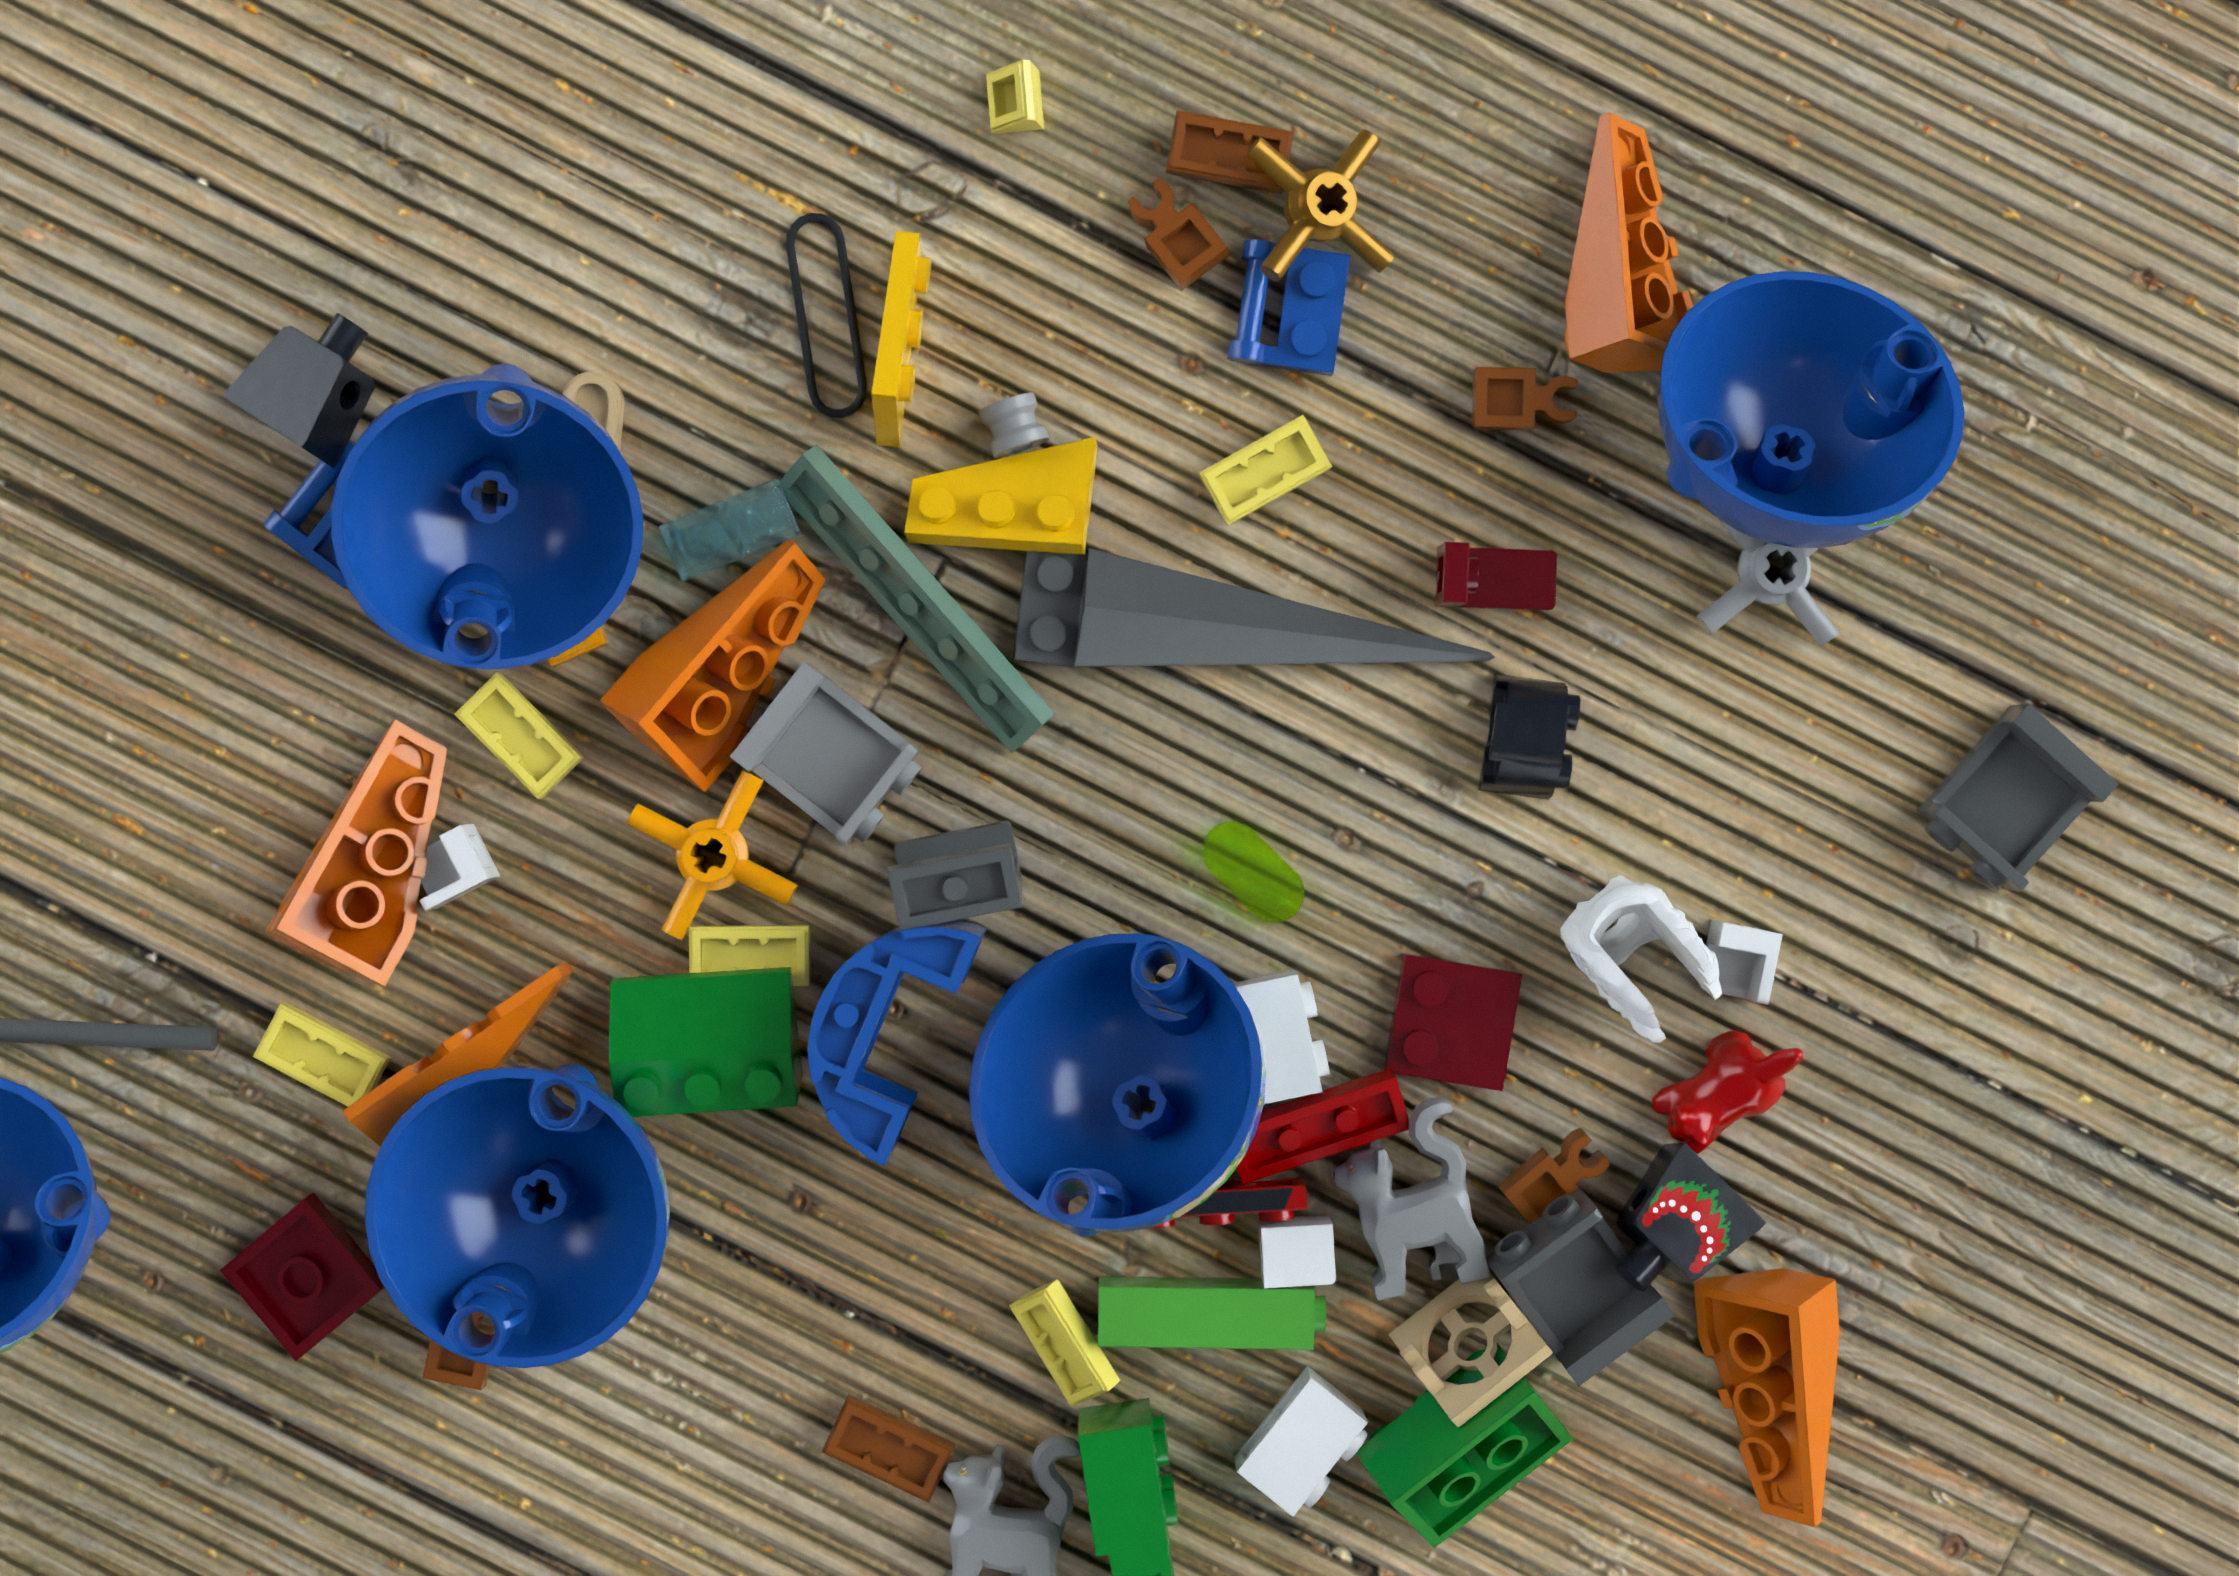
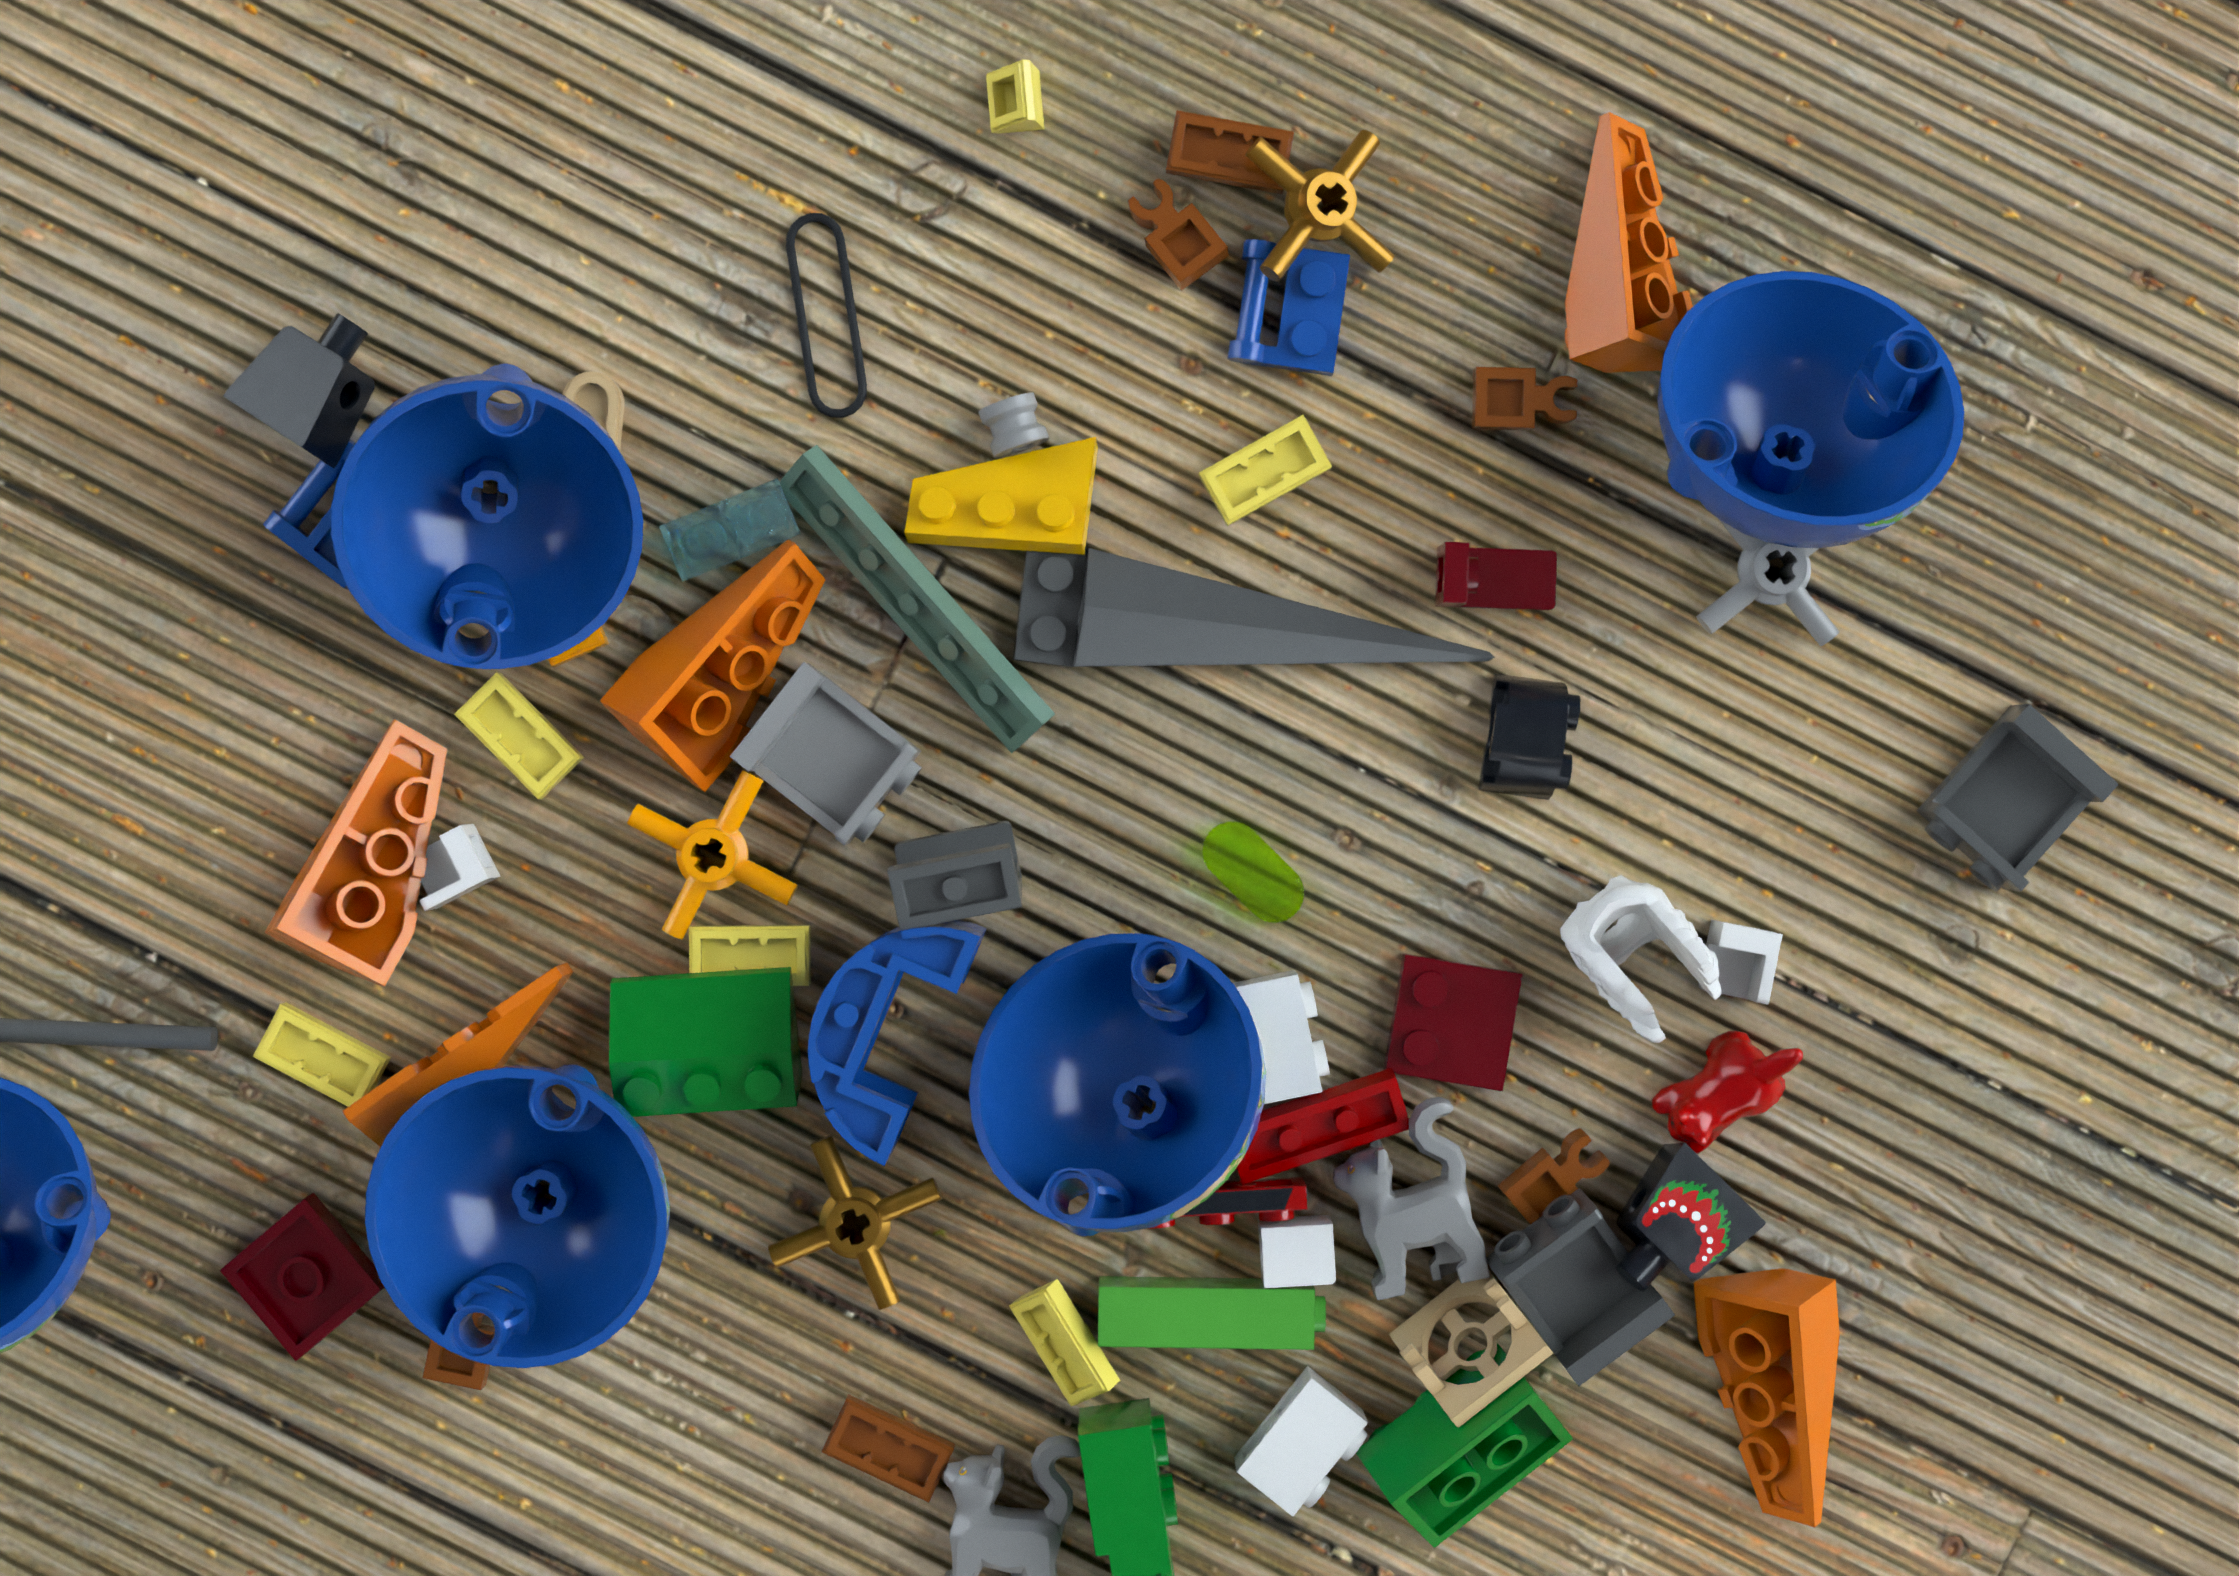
(846, 1243): none -> pearl gold bar
(899, 333): yellow wing -> none

